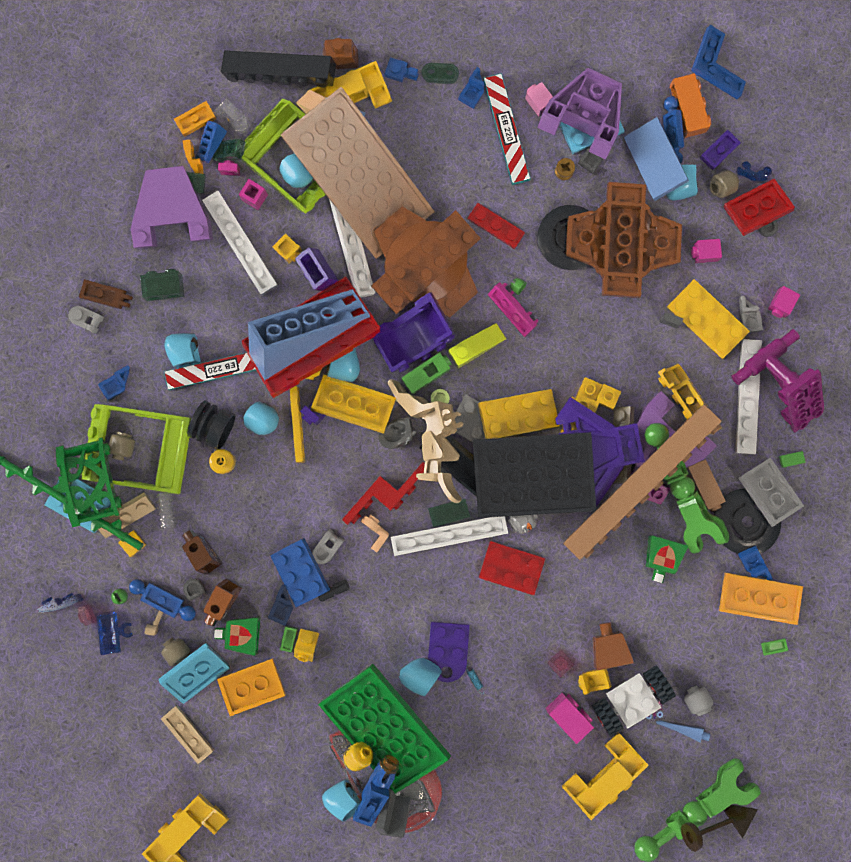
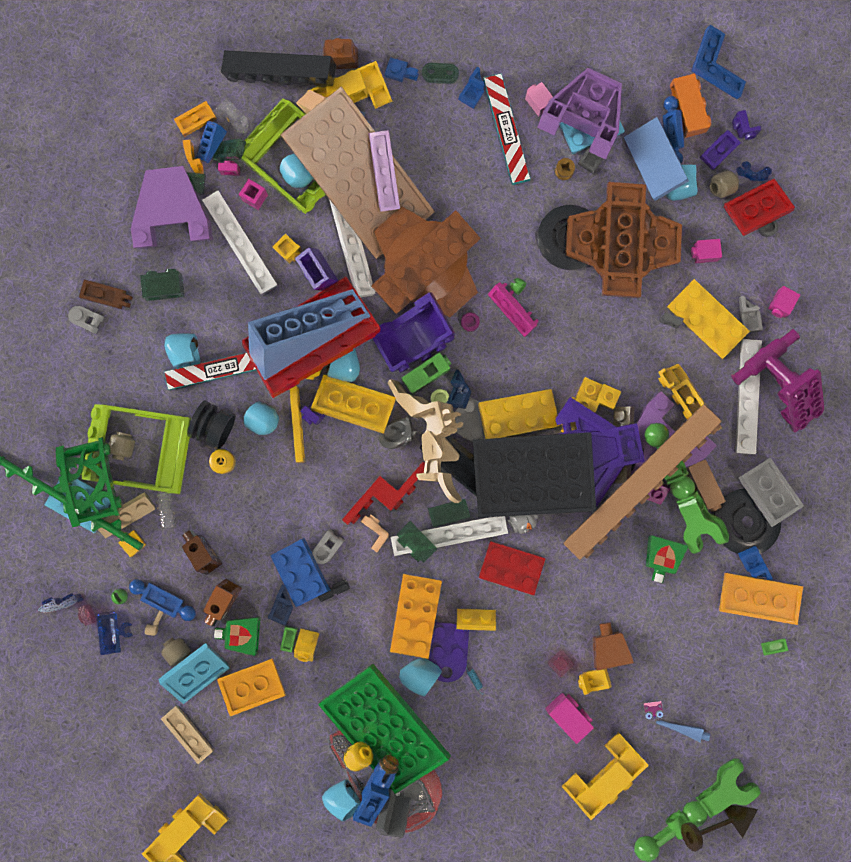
(115, 384): blue slope -> none
(193, 588): dark grey tile -> none
(384, 170): none -> lavender plate
(415, 616): none -> light orange piece
(416, 541): none -> clear green brick
(460, 393): none -> dark blue slope
(470, 322): none -> magenta tile
(476, 345): neon yellow slope -> none
(476, 619): none -> yellow plate
(496, 225): red plate -> none
(633, 700): plate -> none
(698, 700): light grey head -> none
(742, 126): none -> dark purple bracket
(792, 459): bright green piece -> none

